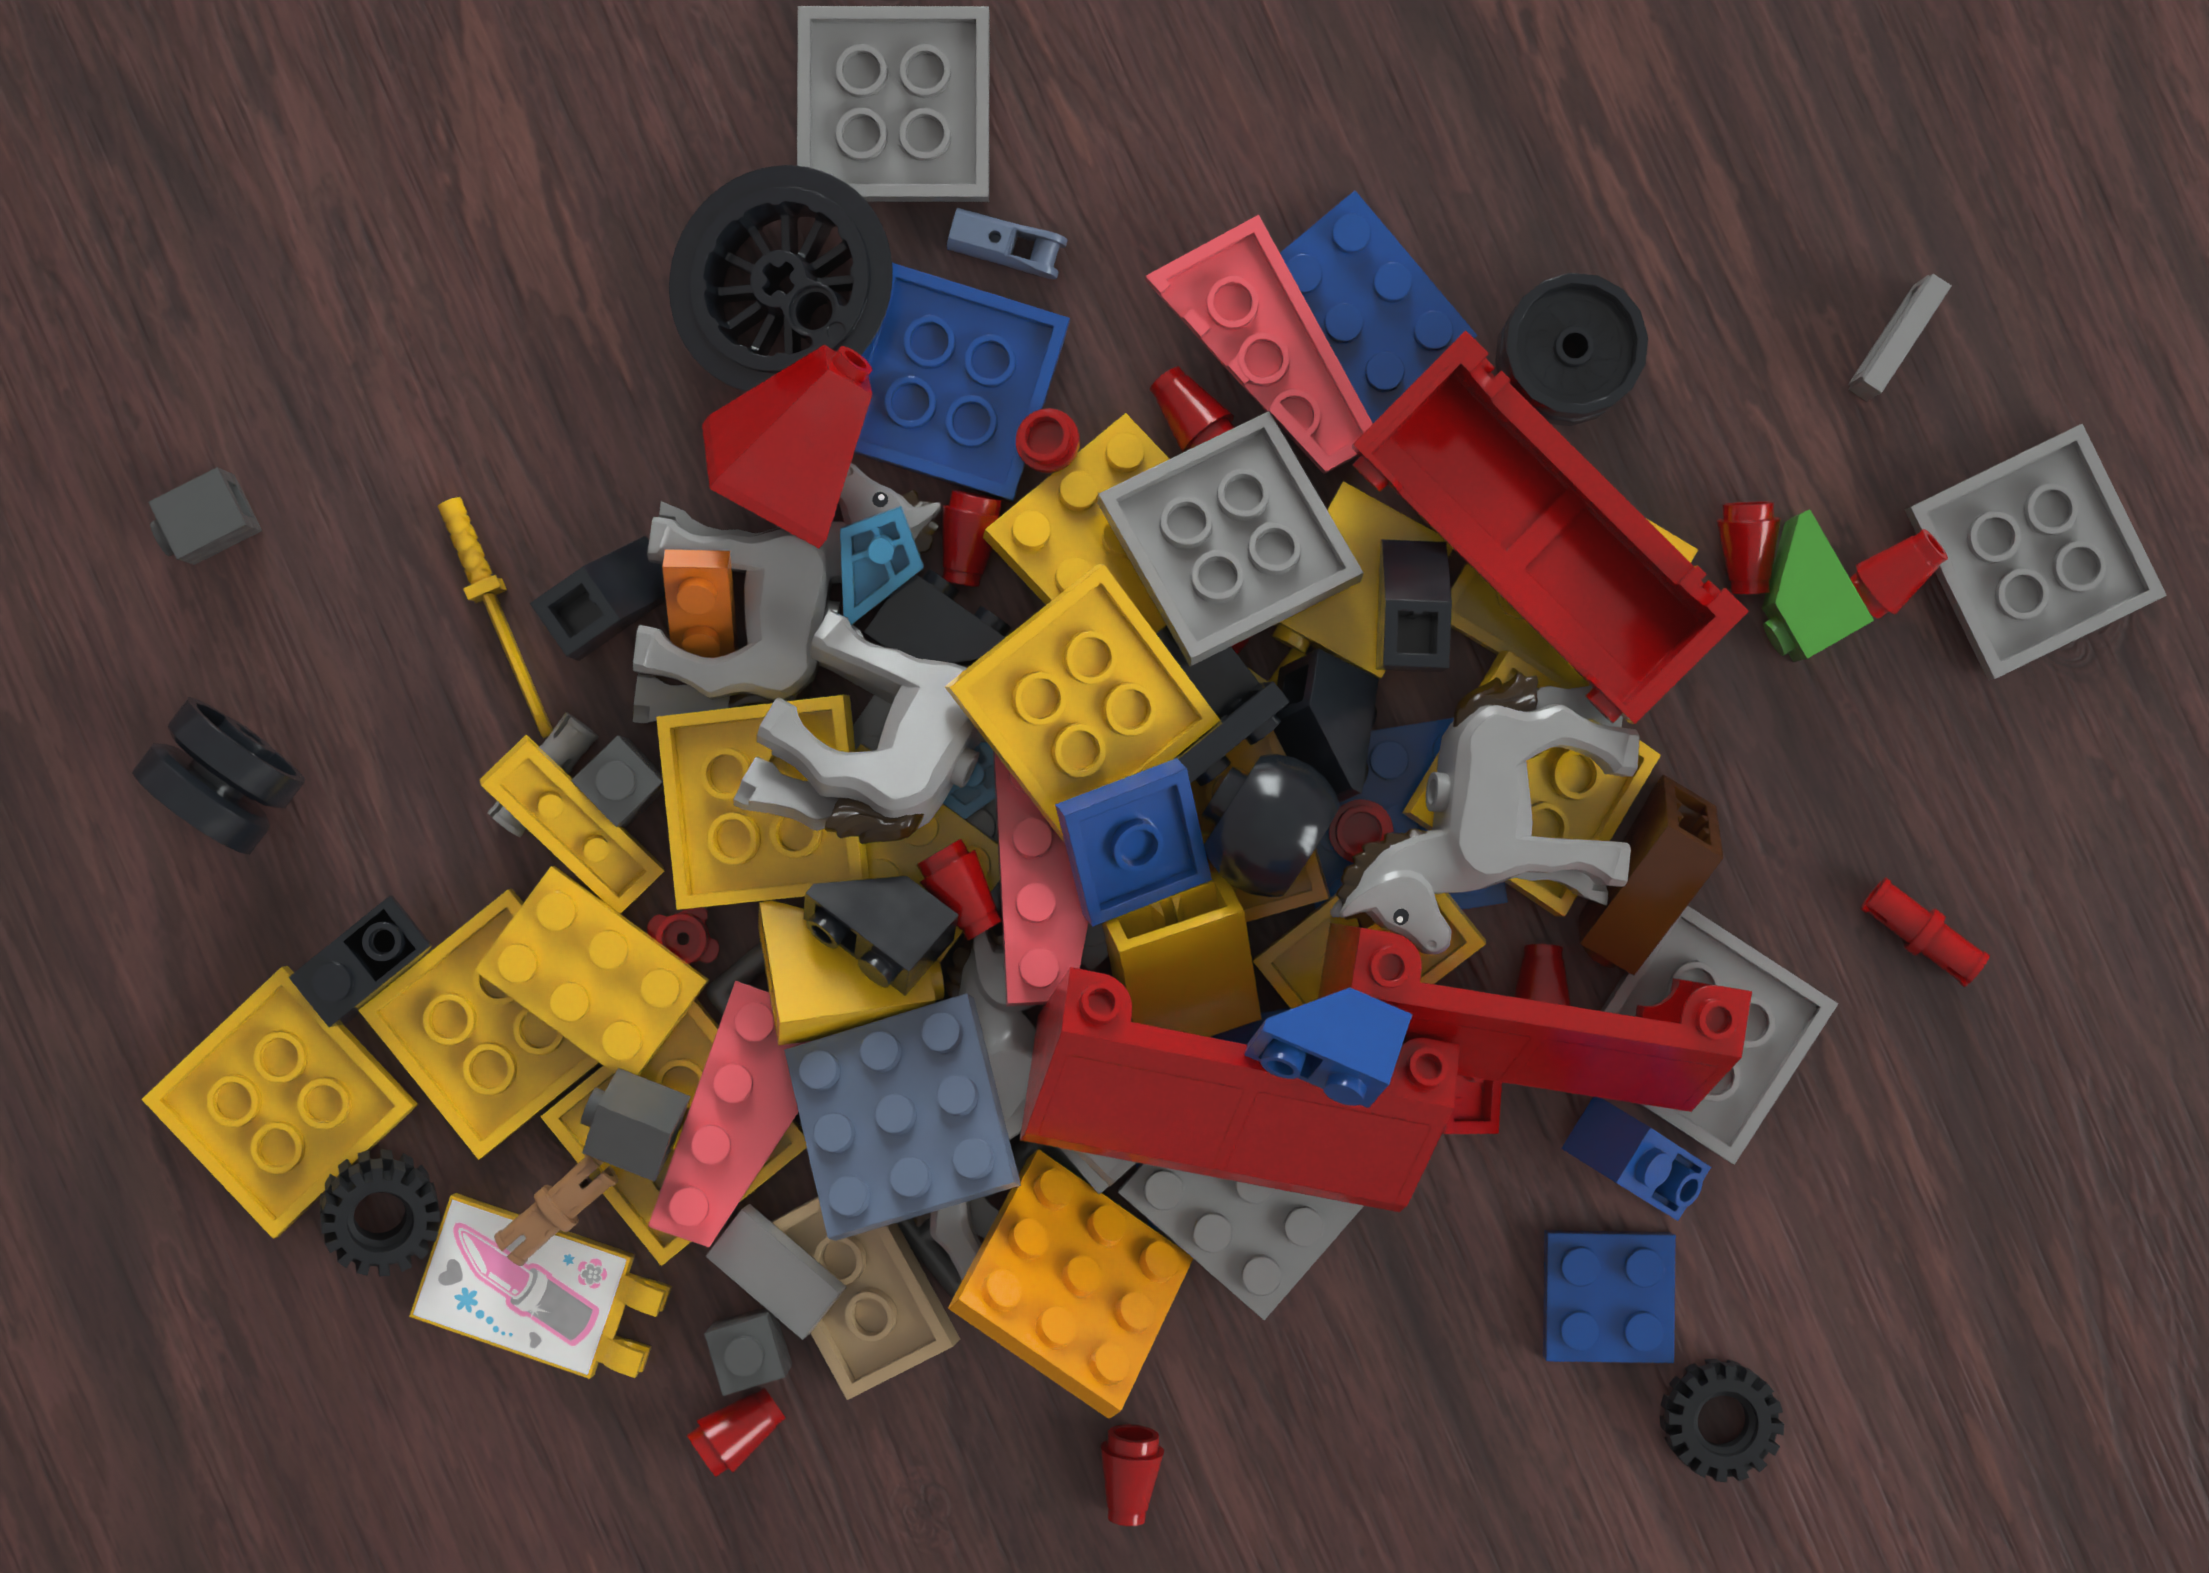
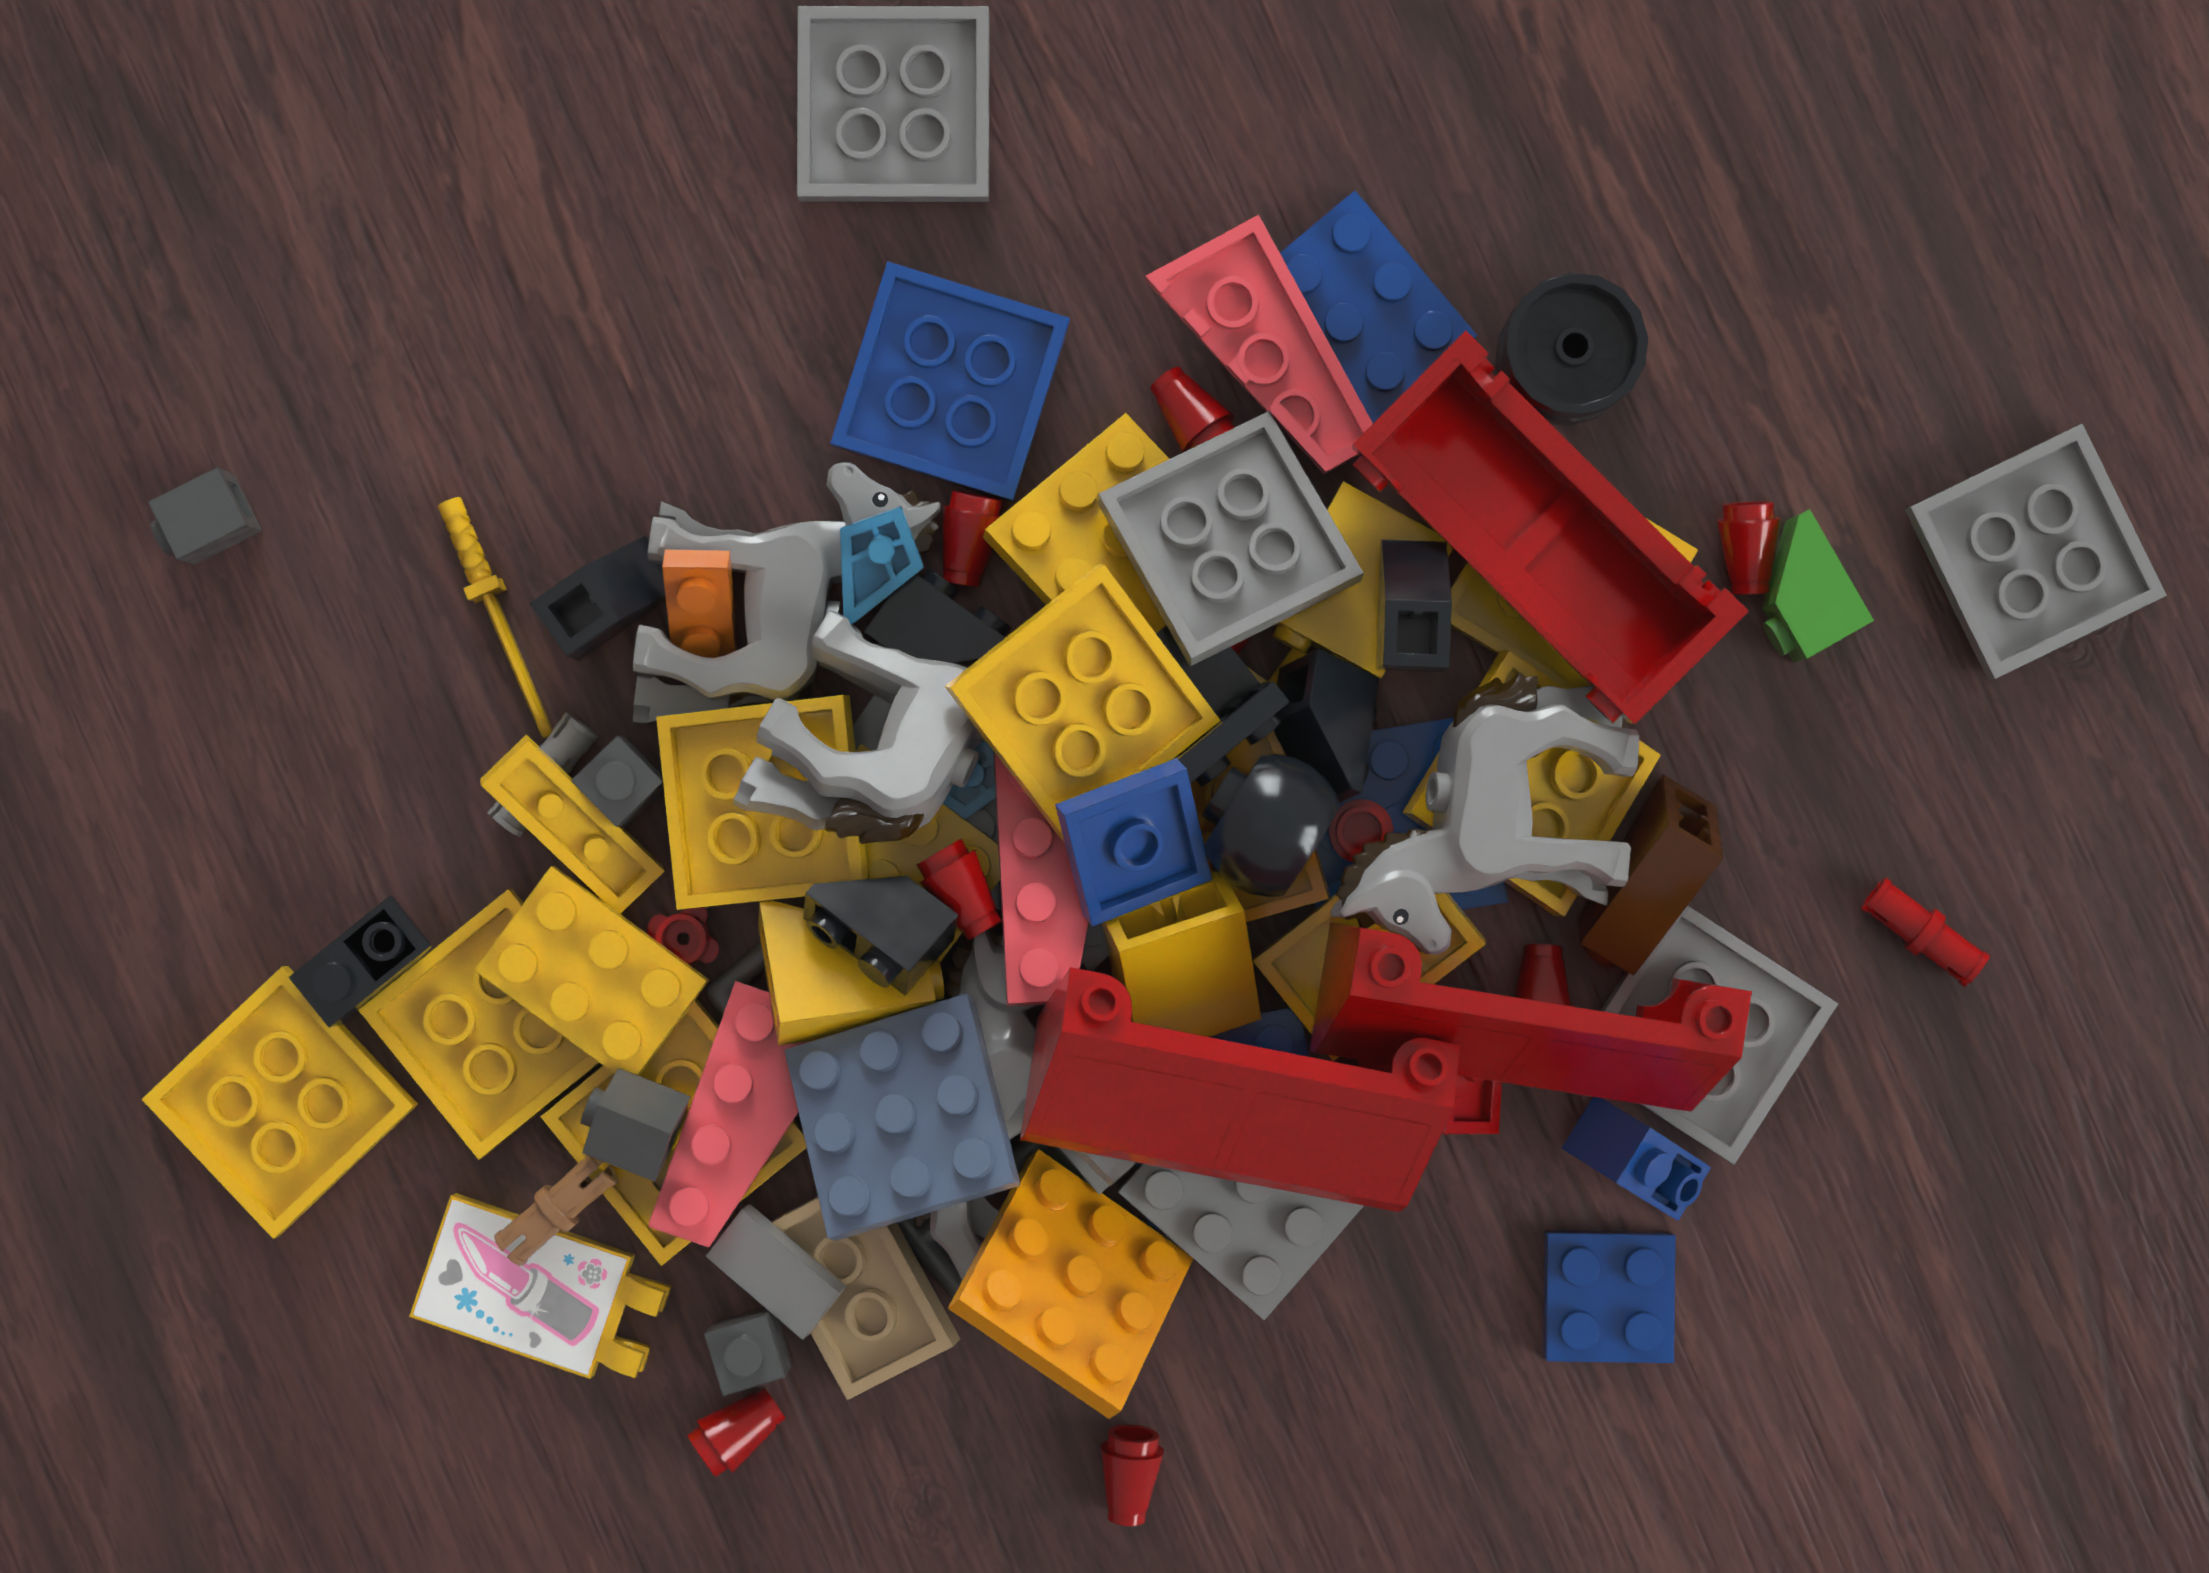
(218, 776): black wheel -> none
(384, 1248): black tyre -> none
(742, 211): black piece -> none
(792, 441): red slope -> none
(996, 239): sand blue bar -> none
(1047, 440): red plate -> none
(1336, 1043): blue slope -> none
(1753, 1442): black tyre -> none
(1897, 573): red cone -> none
(1898, 337): light grey tile -> none

